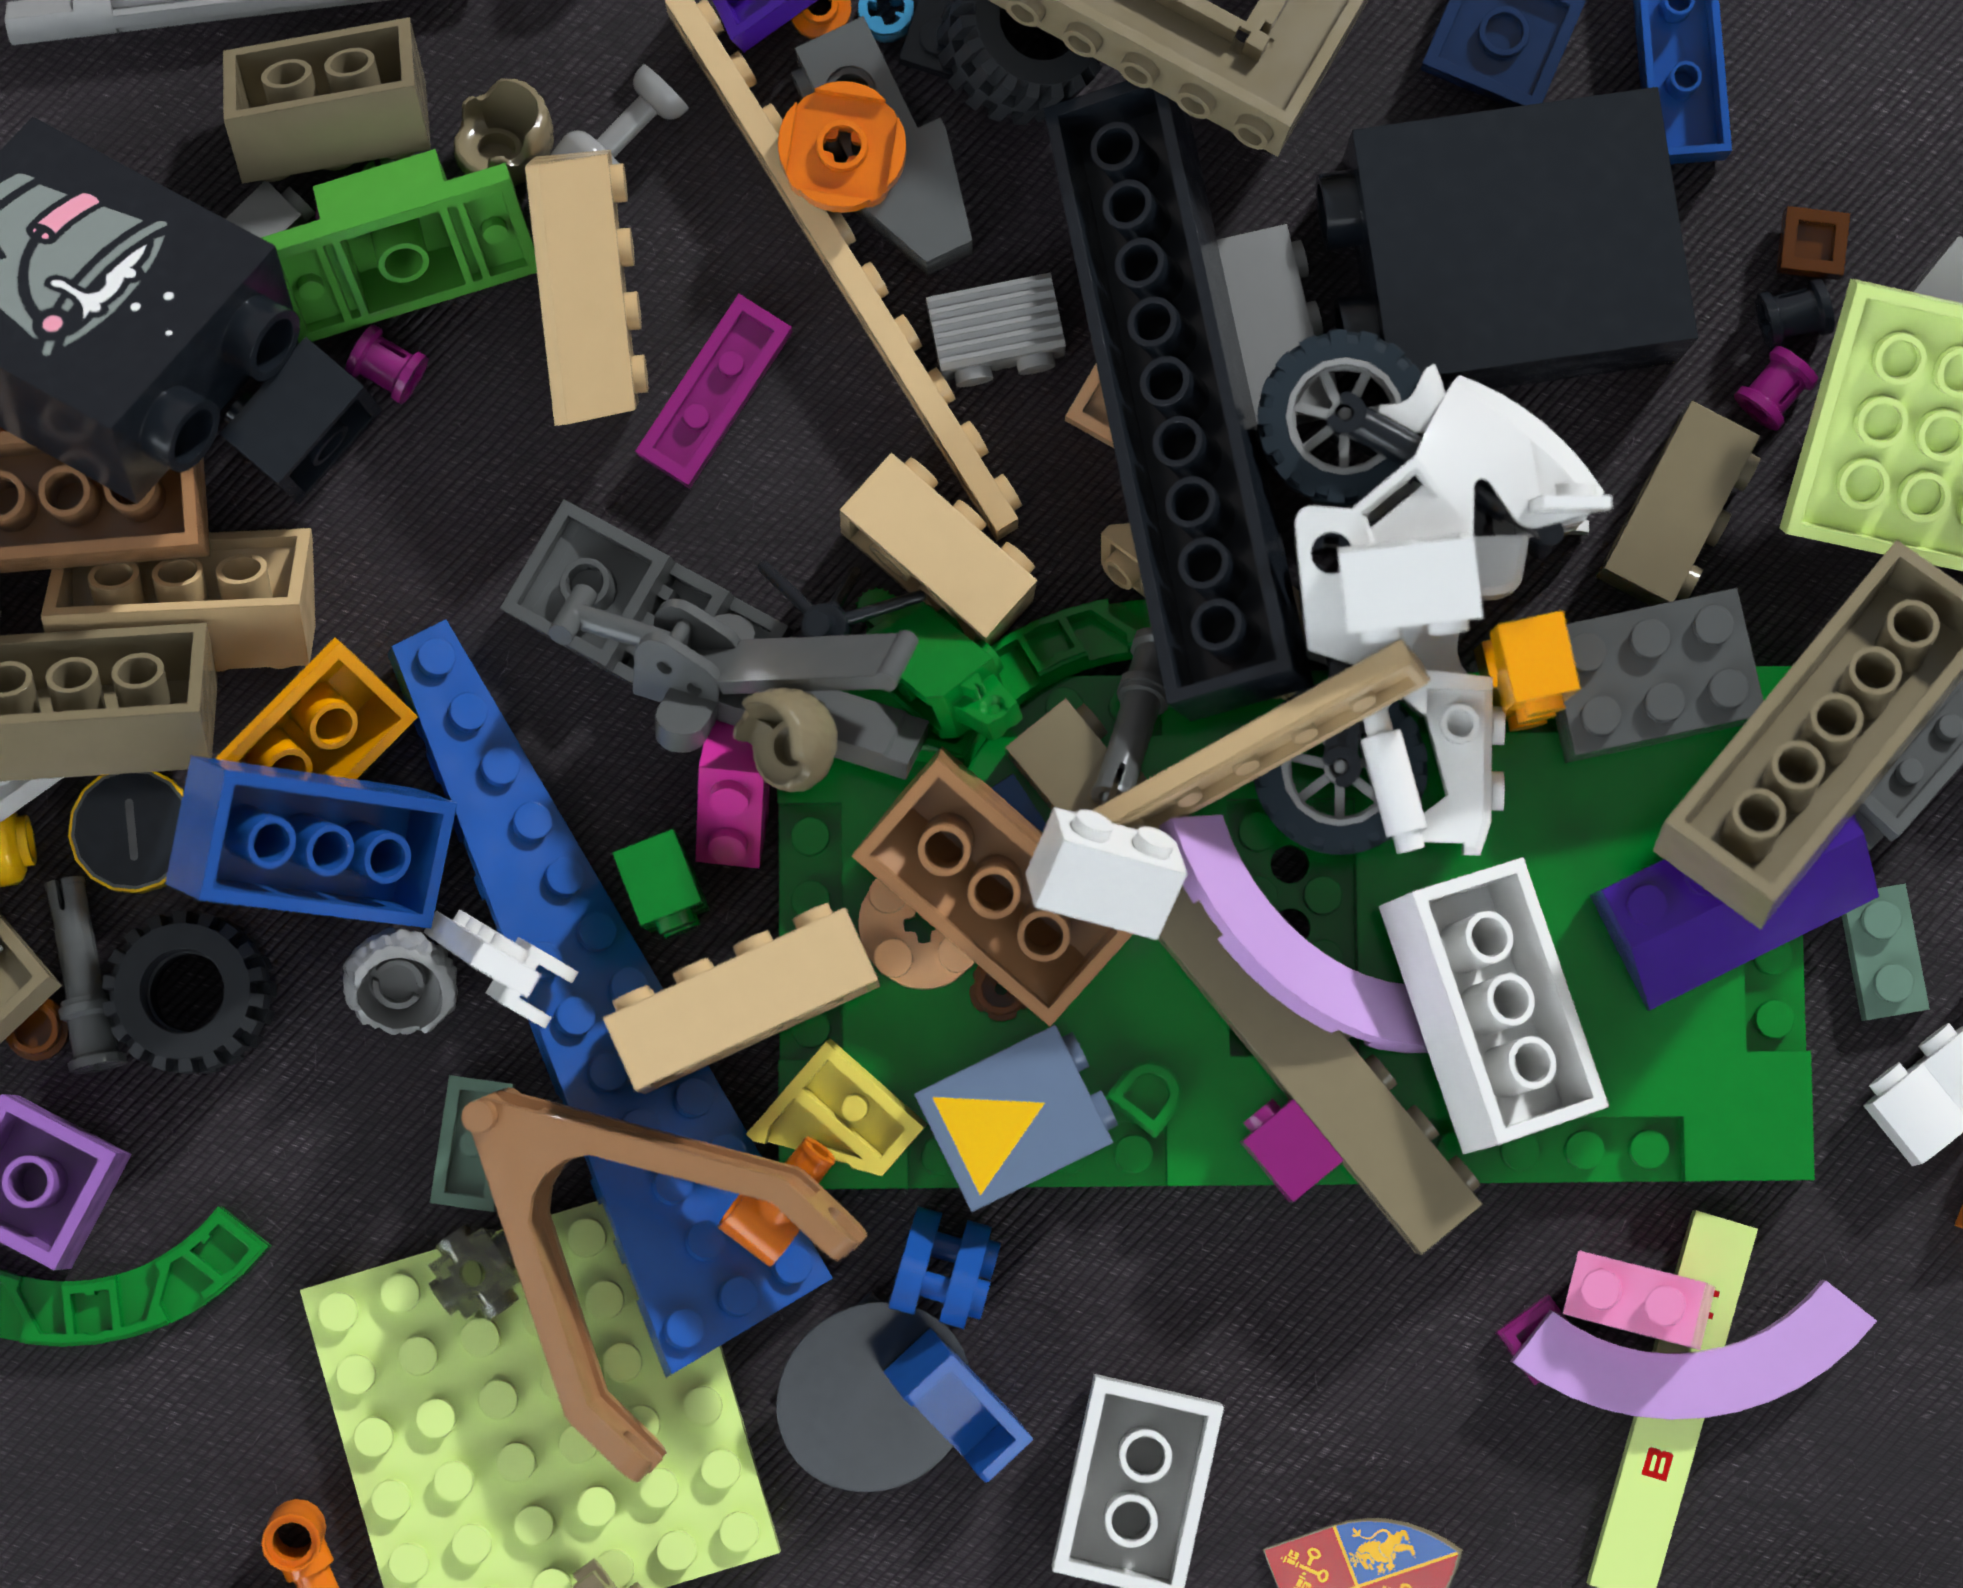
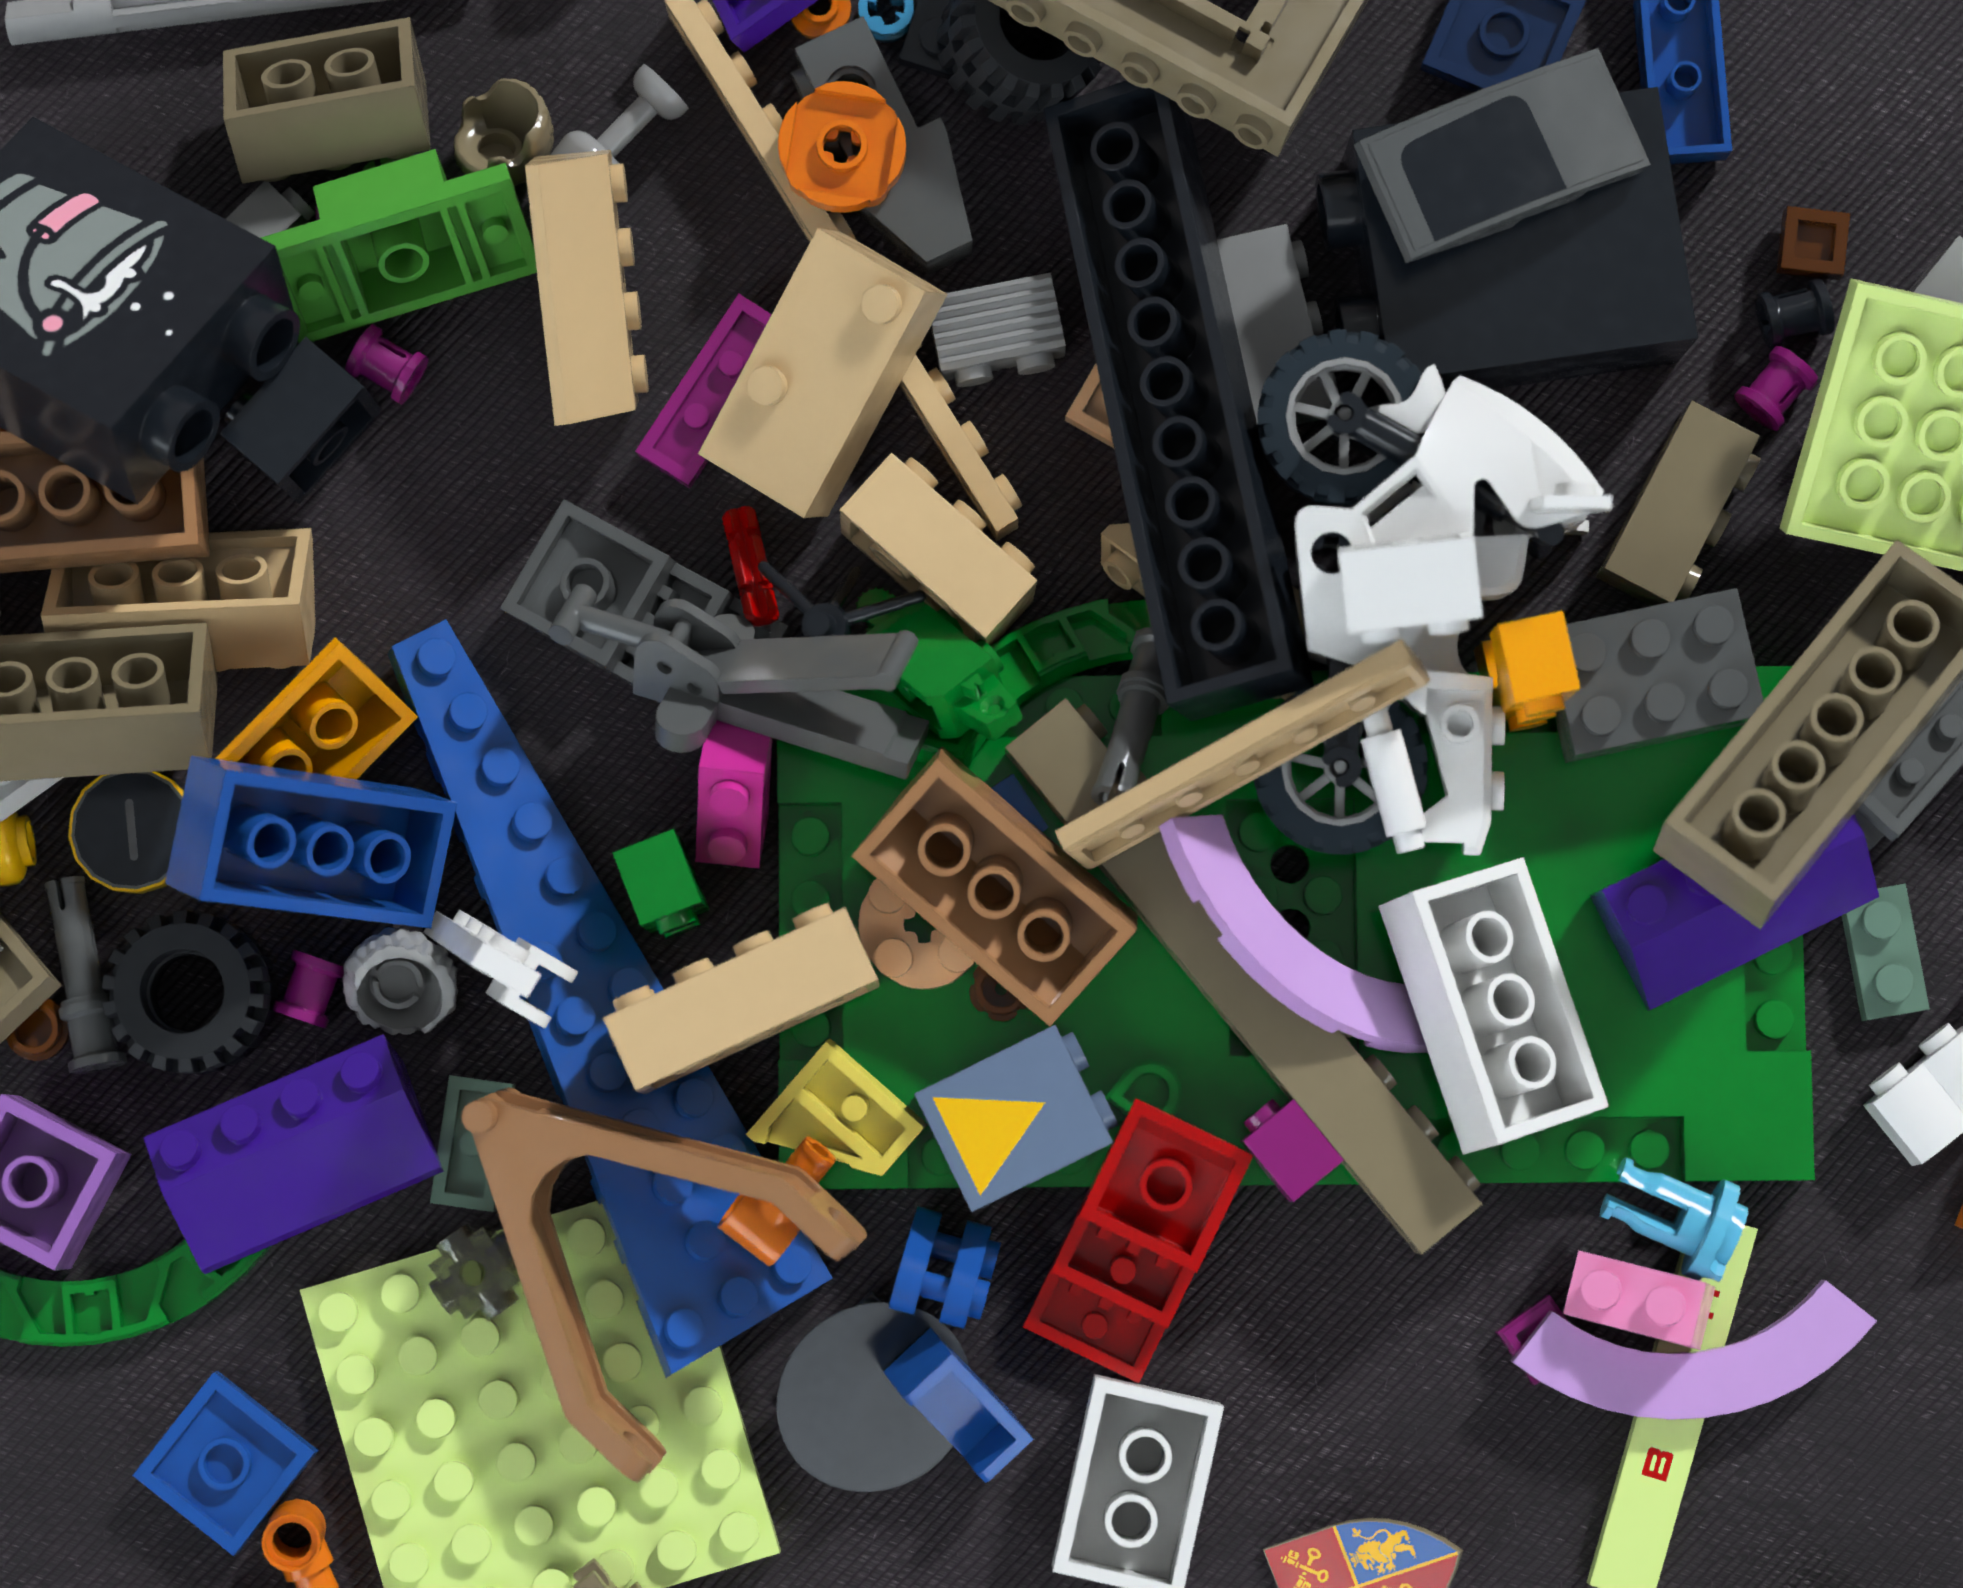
(225, 1463): none -> blue plate
(293, 1154): none -> dark purple slope
(309, 989): none -> magenta bush
(746, 553): none -> red axle
(789, 737): dark tan hair -> none
(822, 373): none -> tan brick
(1106, 872): white brick -> none
(1137, 1240): none -> red slope
(1501, 155): none -> slope
(1703, 1229): none -> medium azure piece

